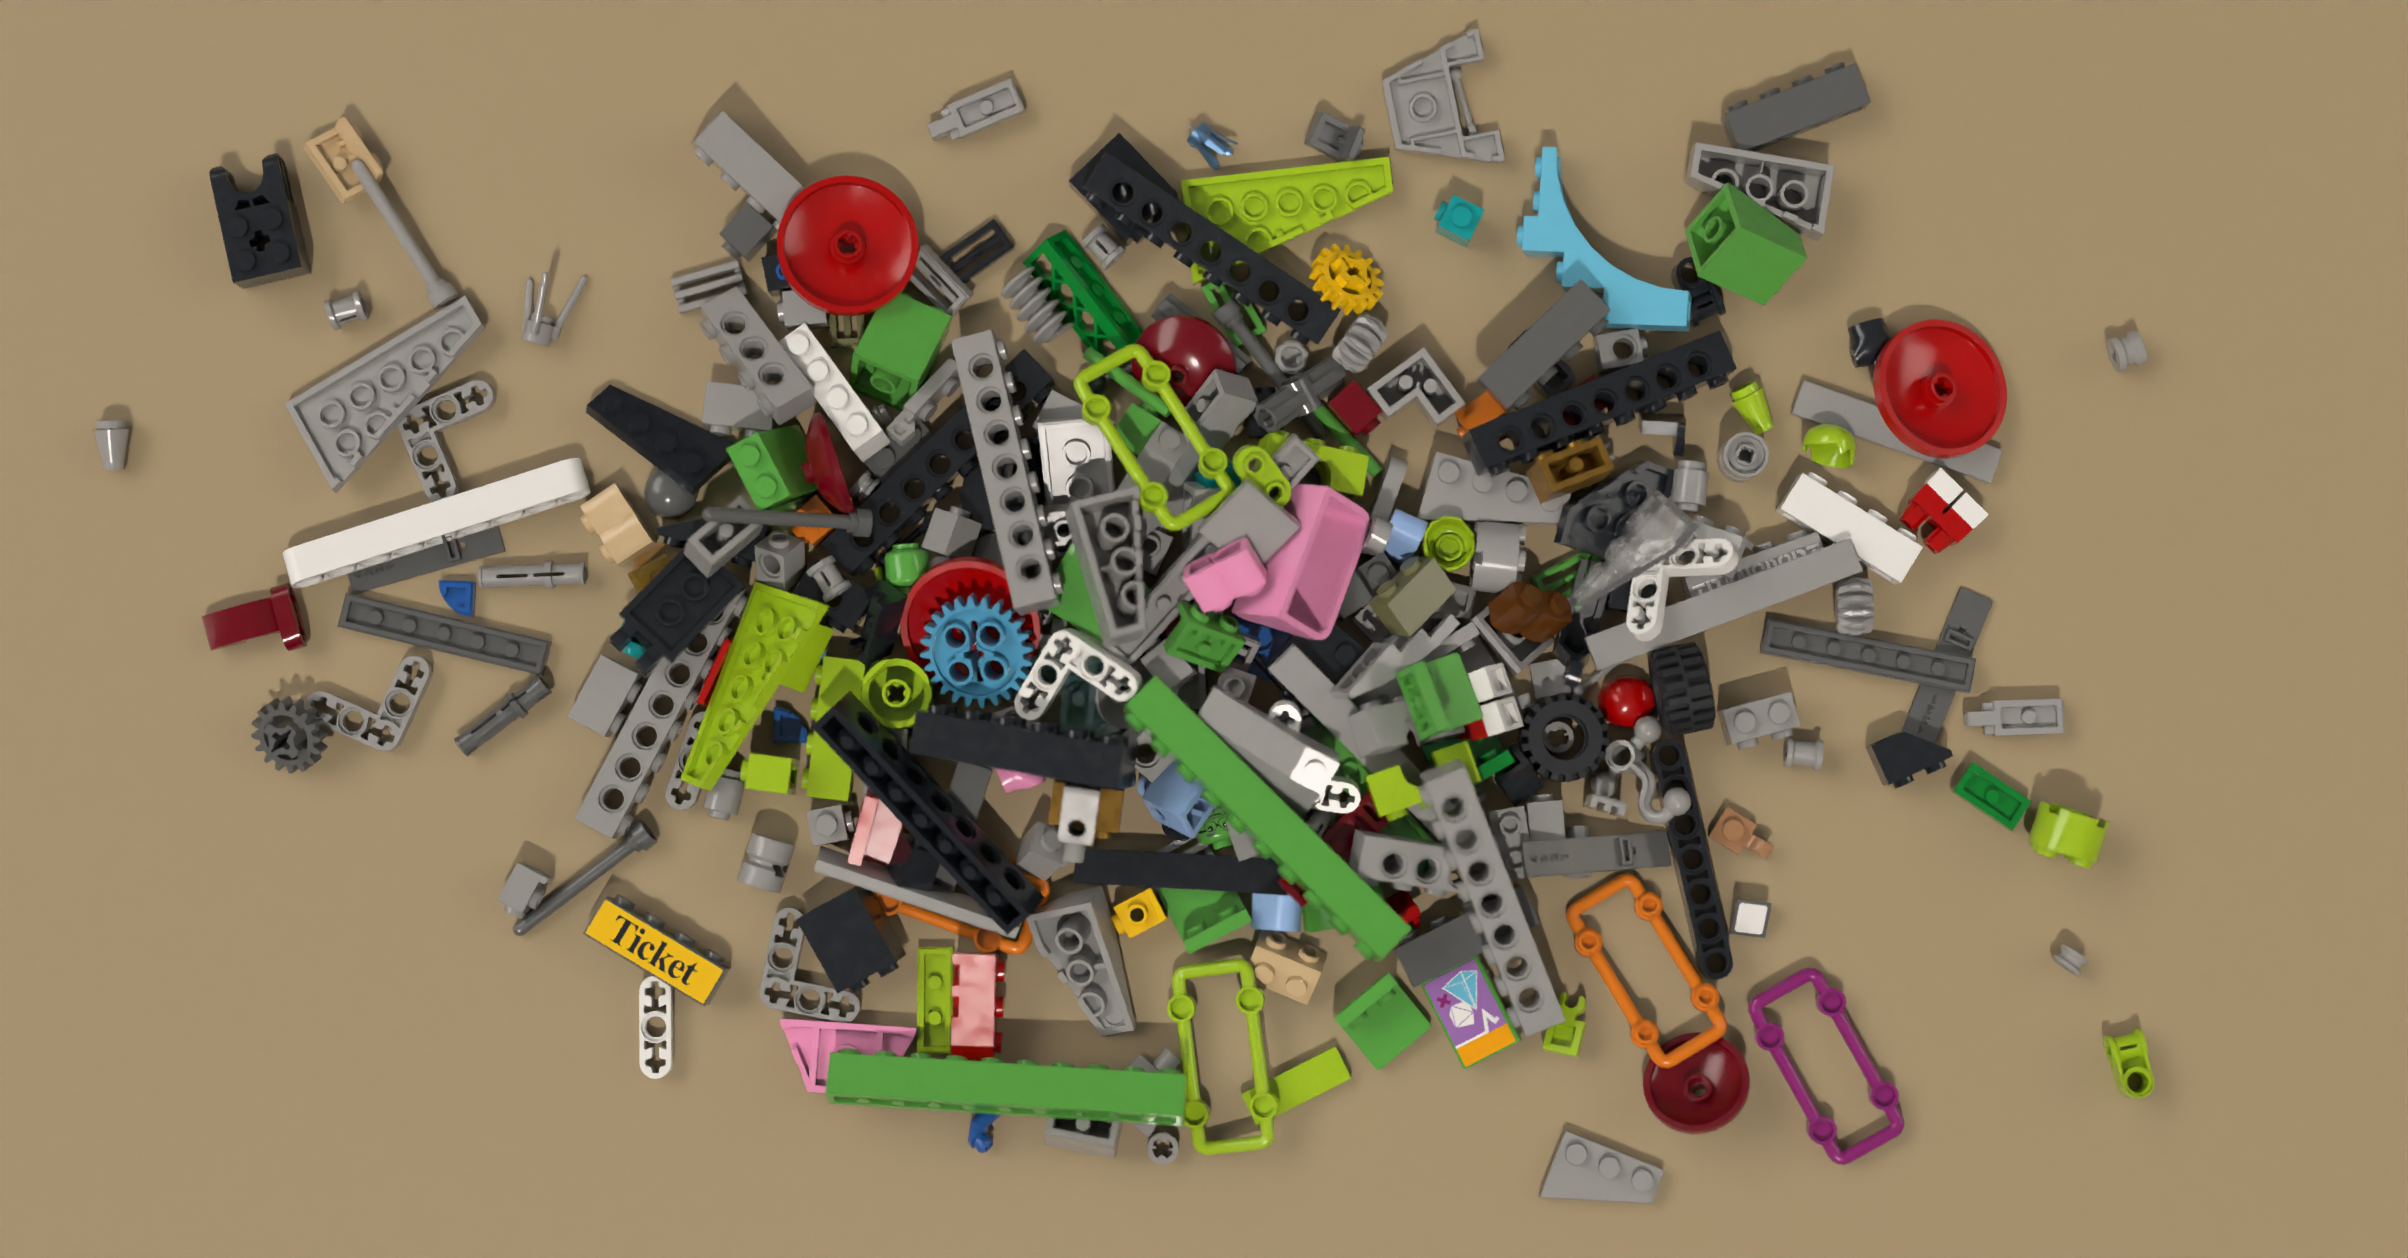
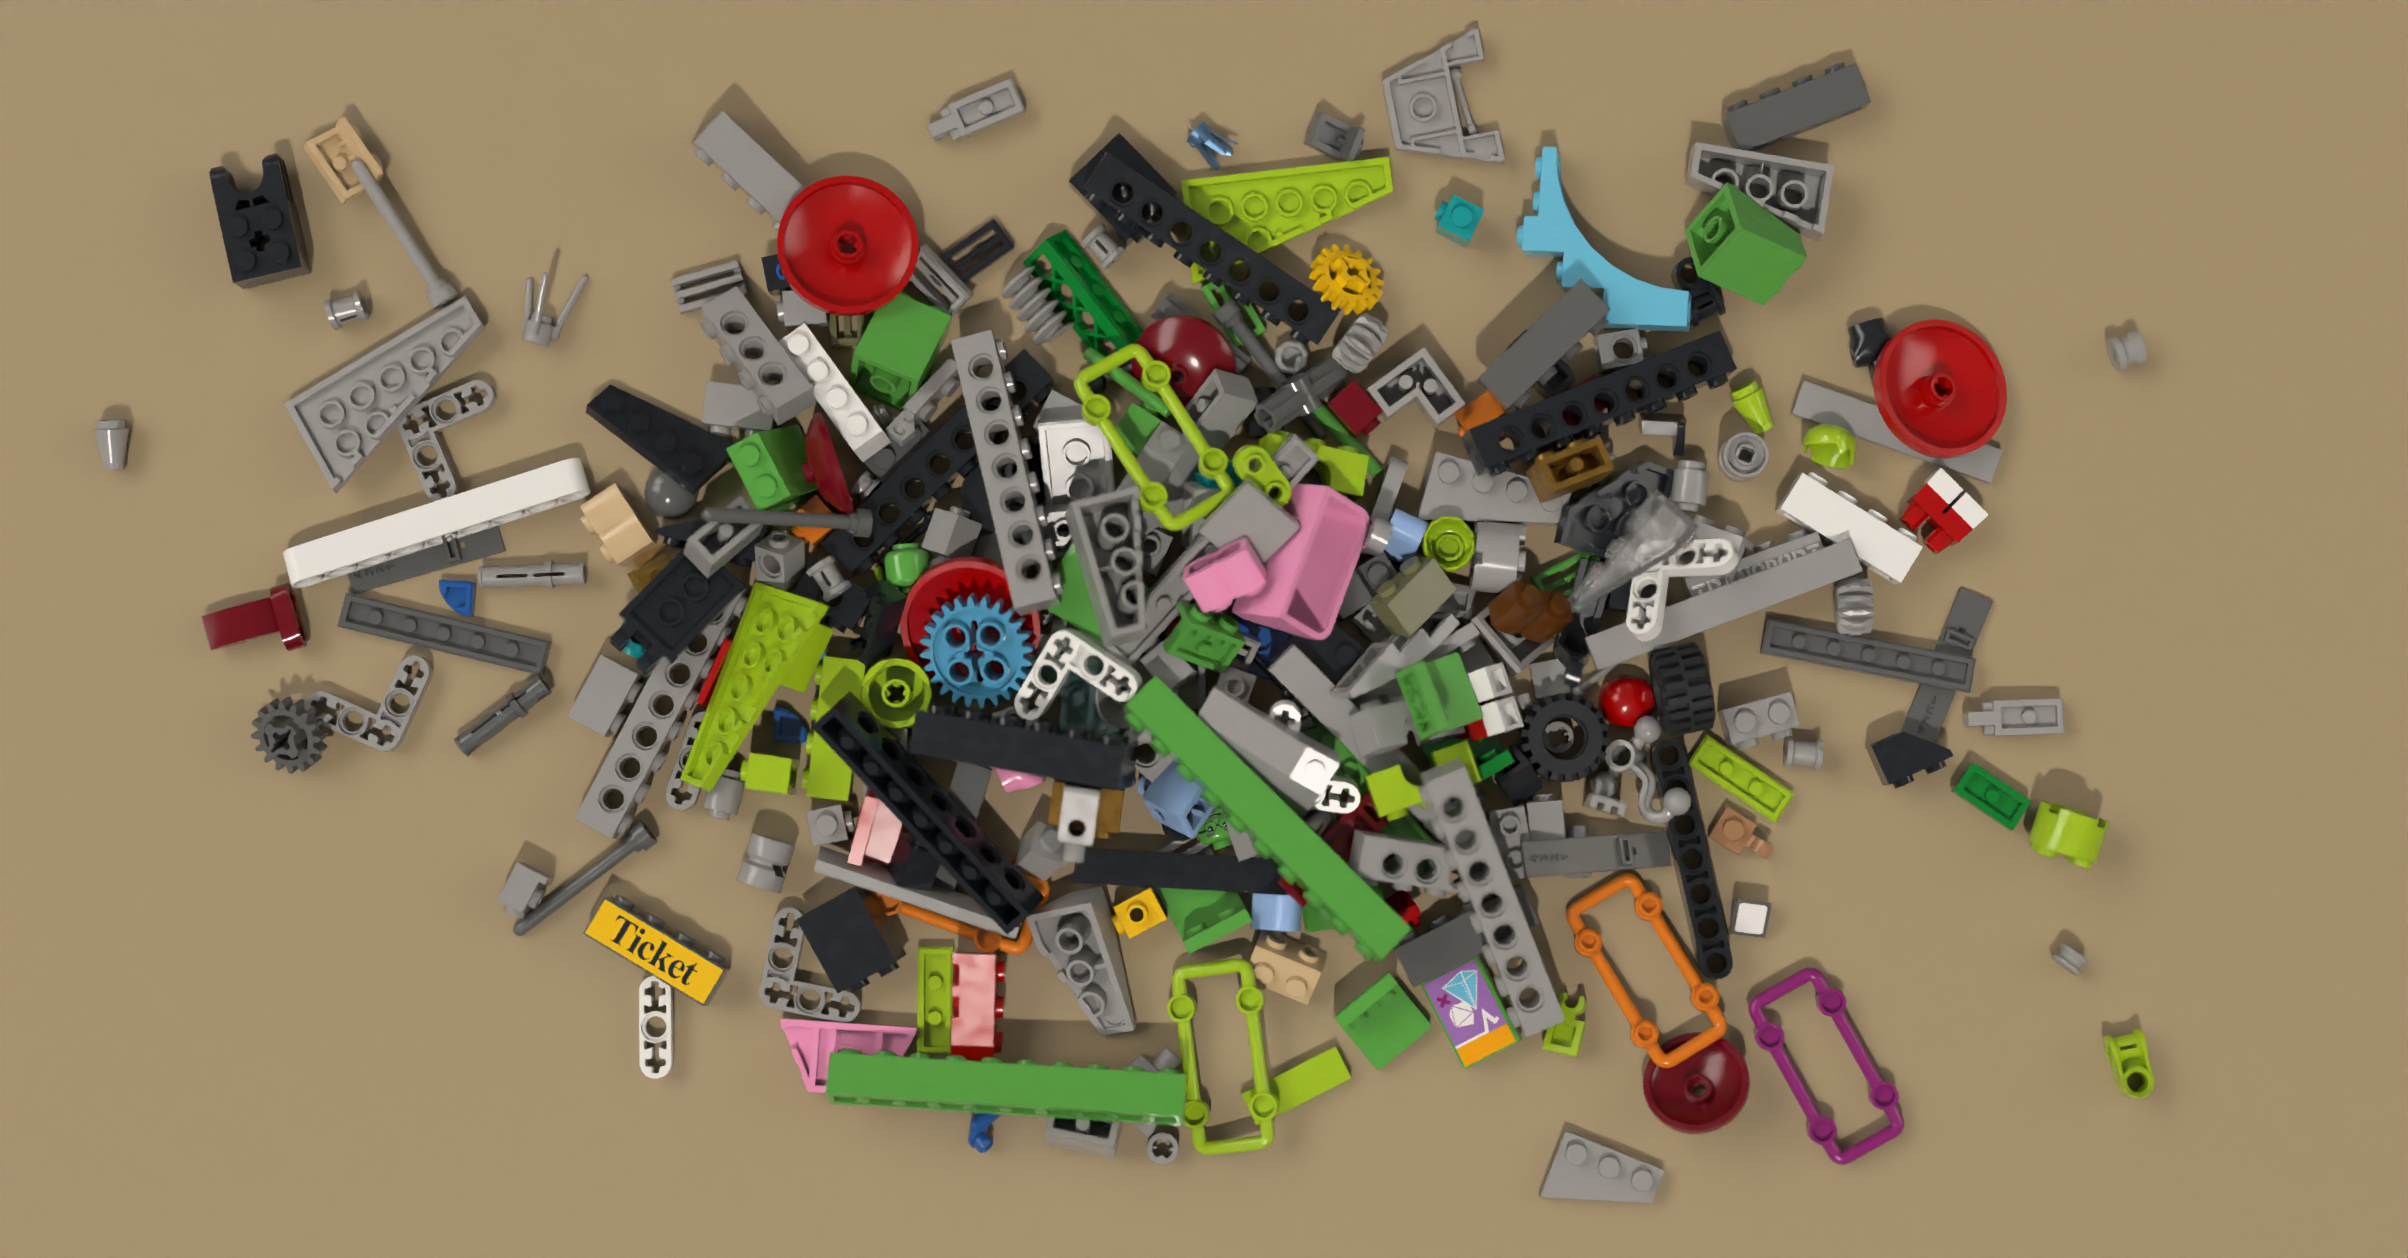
(746, 233): dark grey brick -> none
(1740, 778): none -> lime tile

